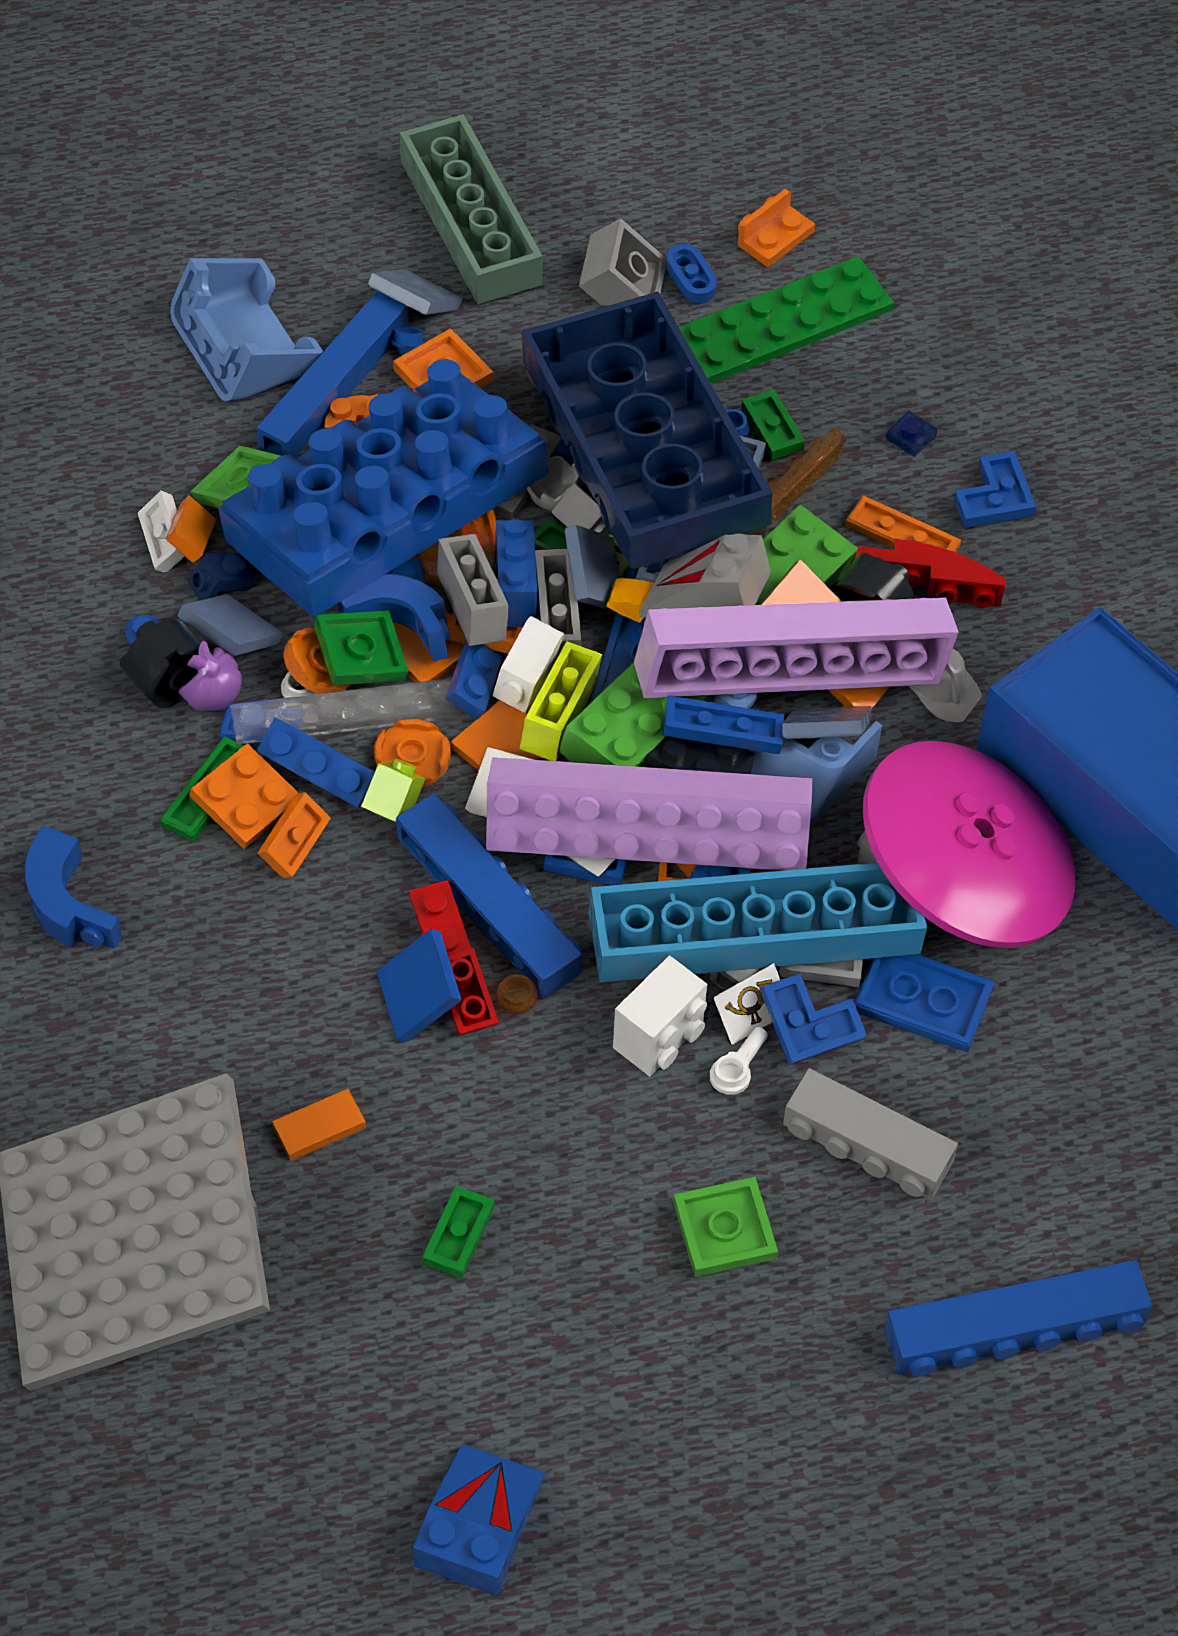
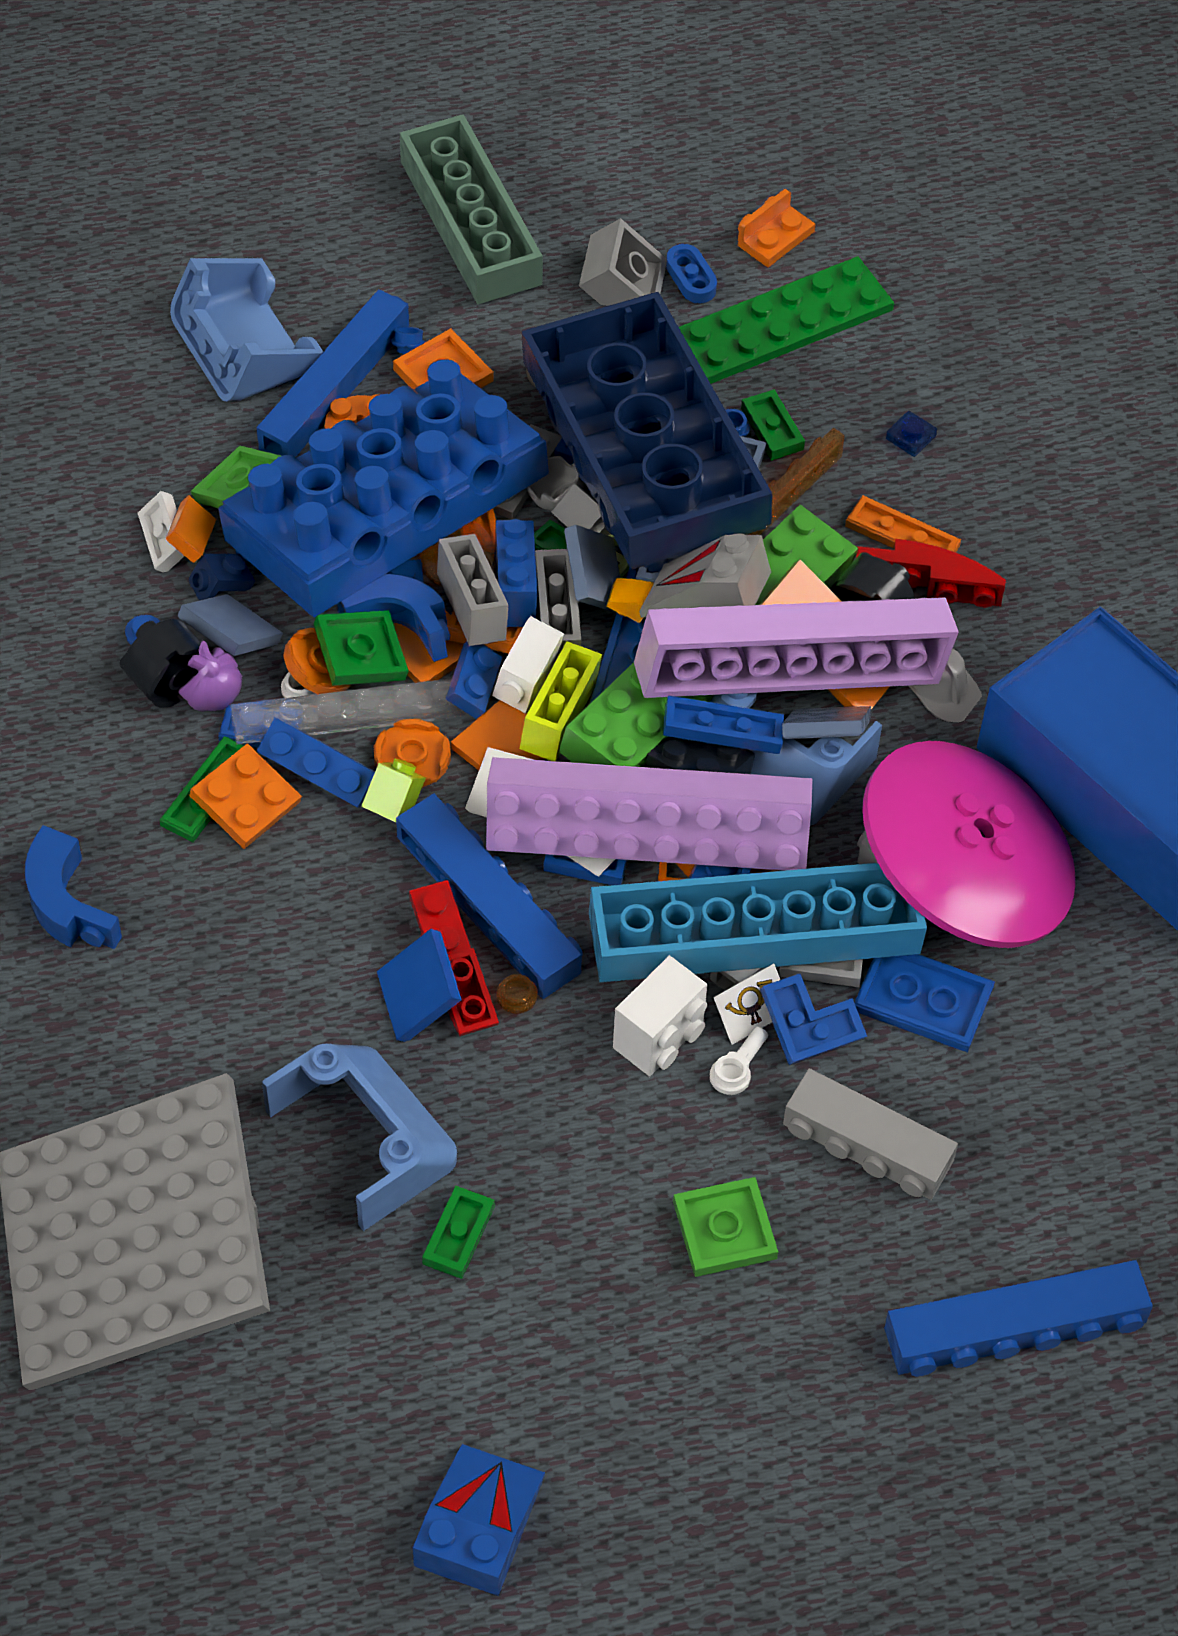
(294, 835): orange plate -> none
(319, 1124): orange tile -> none
(414, 291): sand blue tile -> none
(417, 1147): none -> medium blue windscreen
(1003, 496): blue plate -> none

